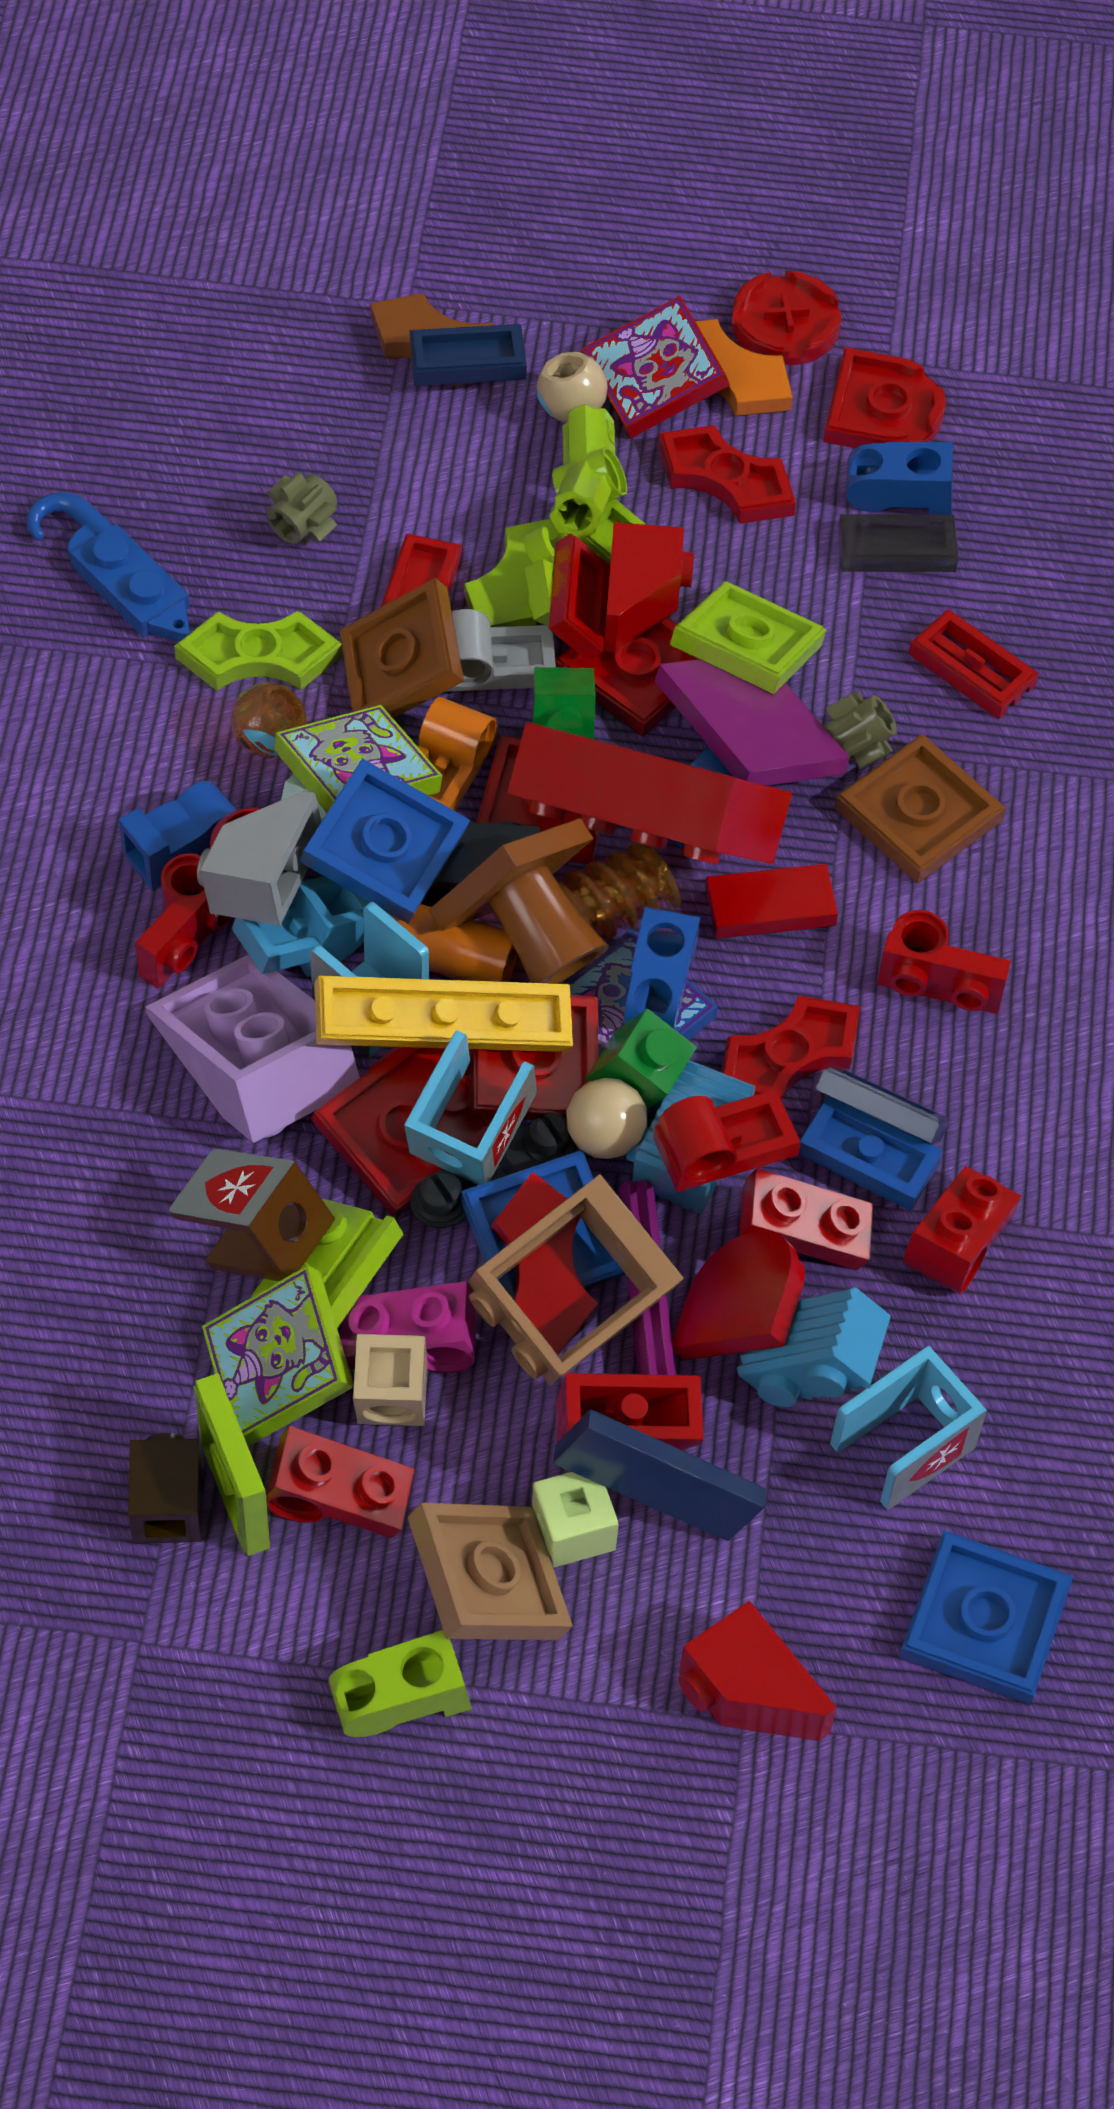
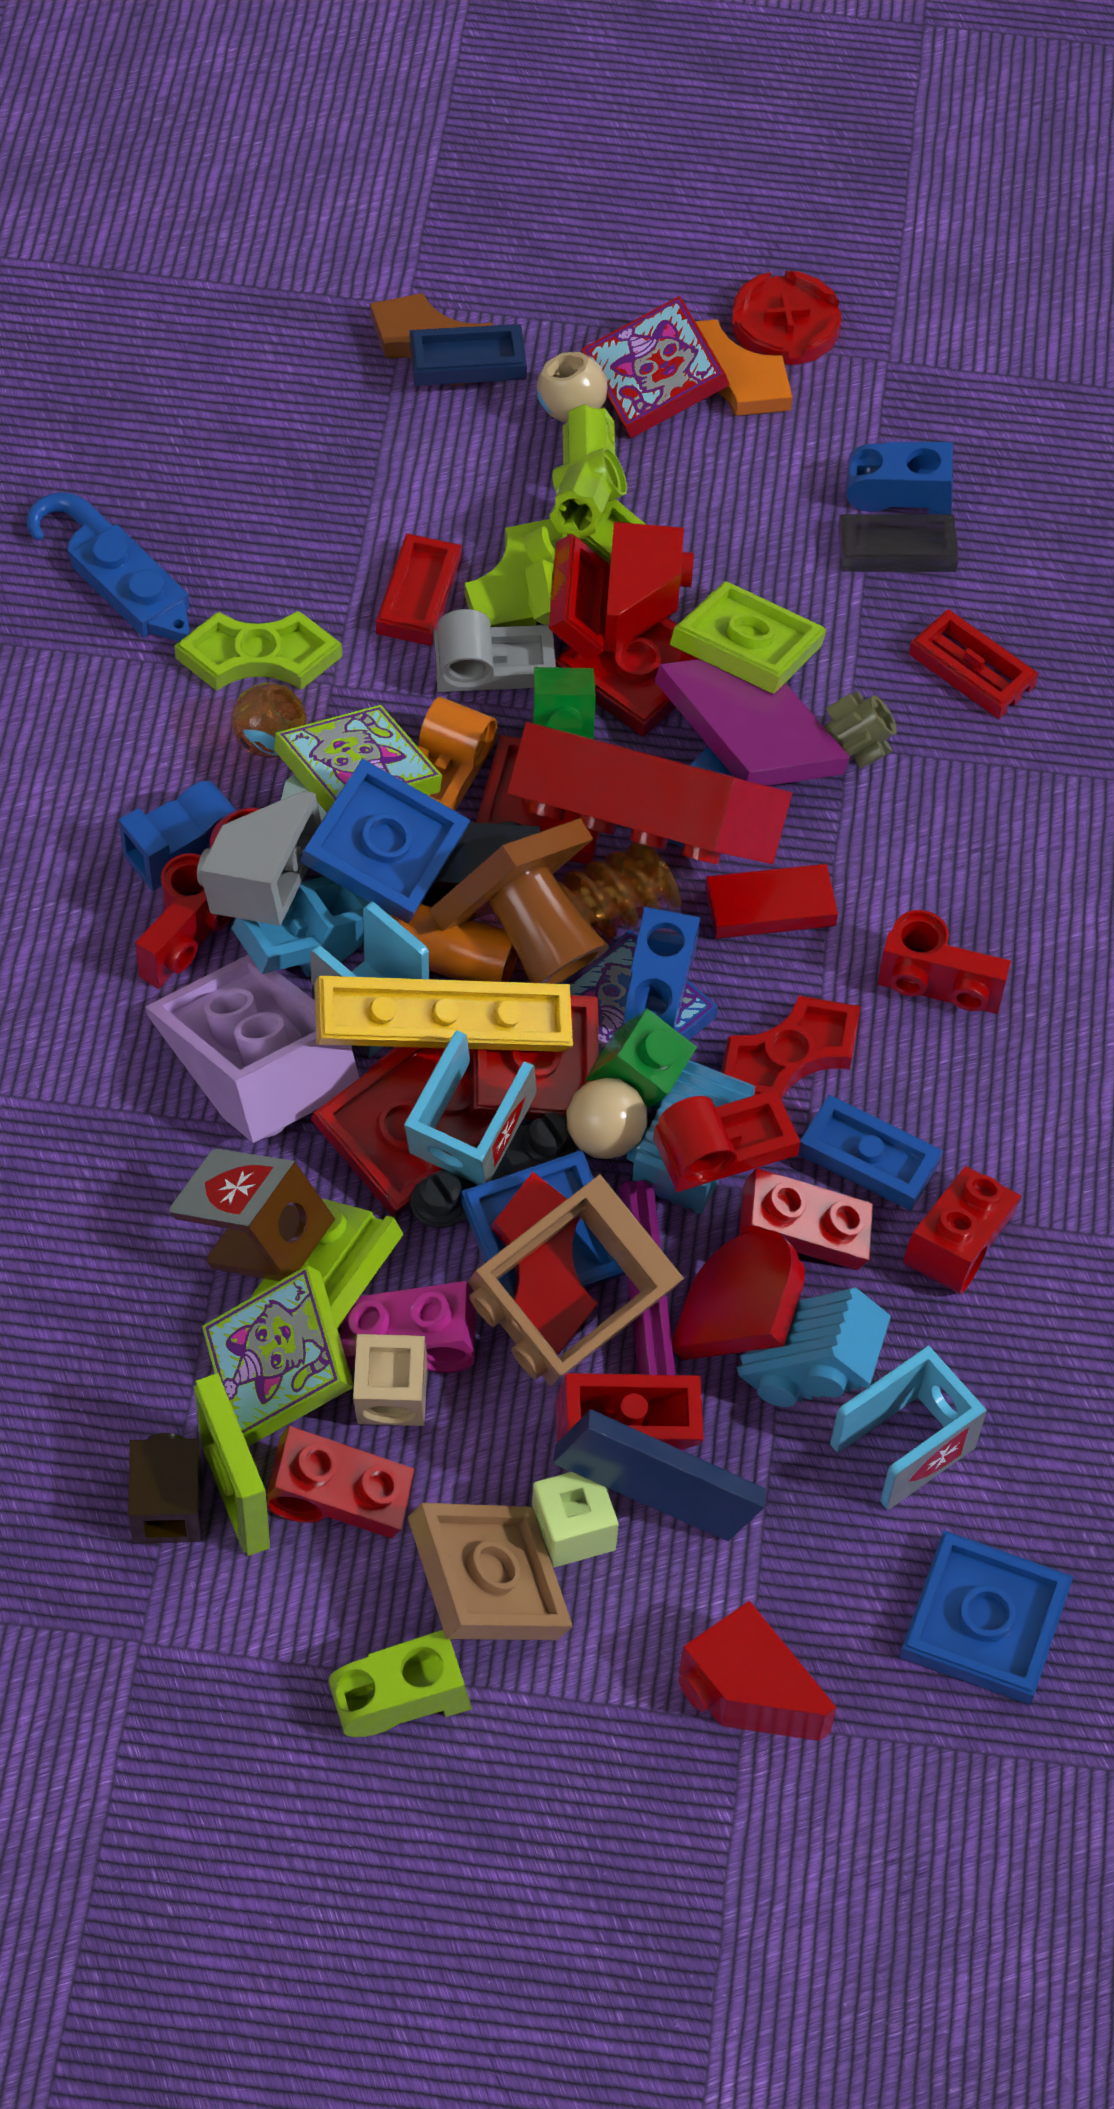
(302, 508): olive gear -> none
(402, 651): dark orange tile -> none
(747, 484): red tile -> none
(882, 401): red tile -> none
(883, 1104): tile -> none
(919, 808): dark orange tile -> none

